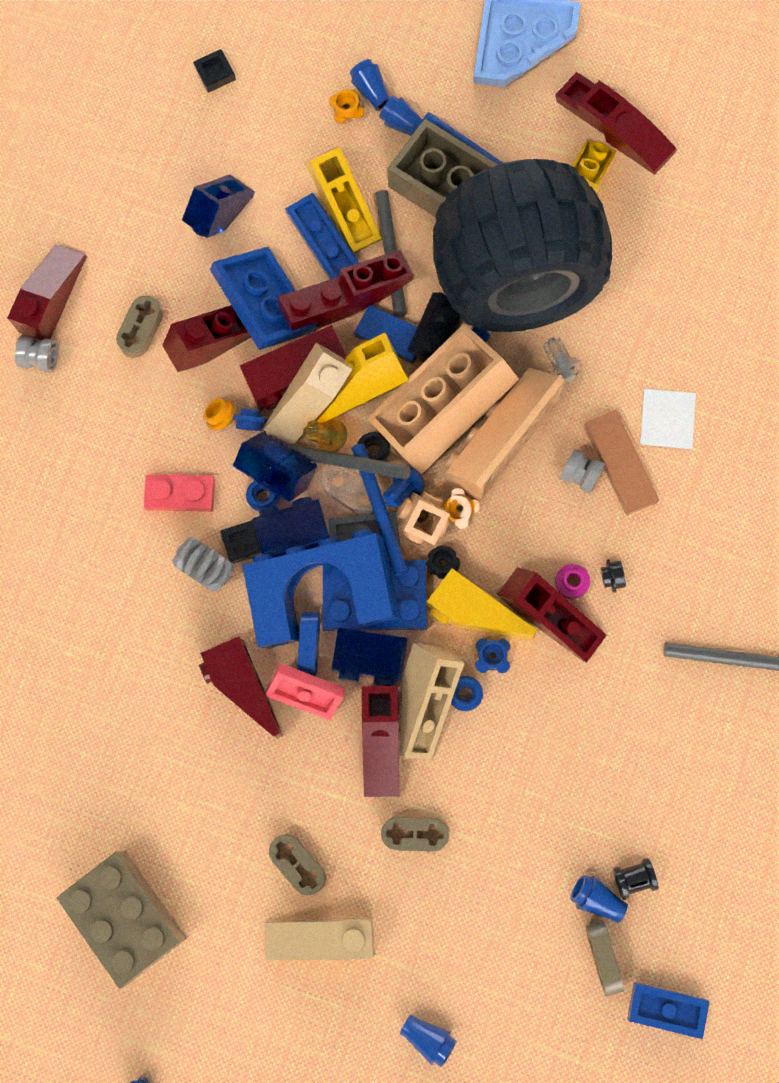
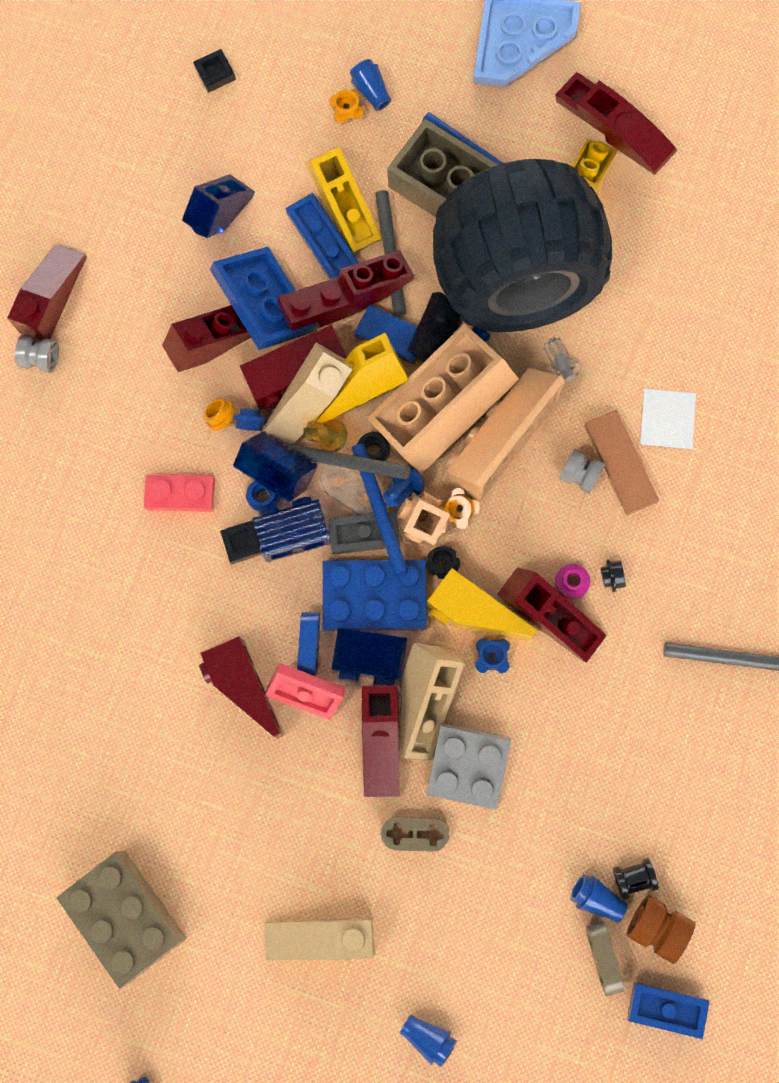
(146, 329): dark tan beam -> none
(202, 564): light grey gear -> none
(273, 583): blue arch -> none
(290, 870): dark tan beam -> none
(400, 116): blue cone -> none
(469, 766): none -> light grey plate
(477, 694): blue plate -> none
(665, 931): none -> dark orange wheel

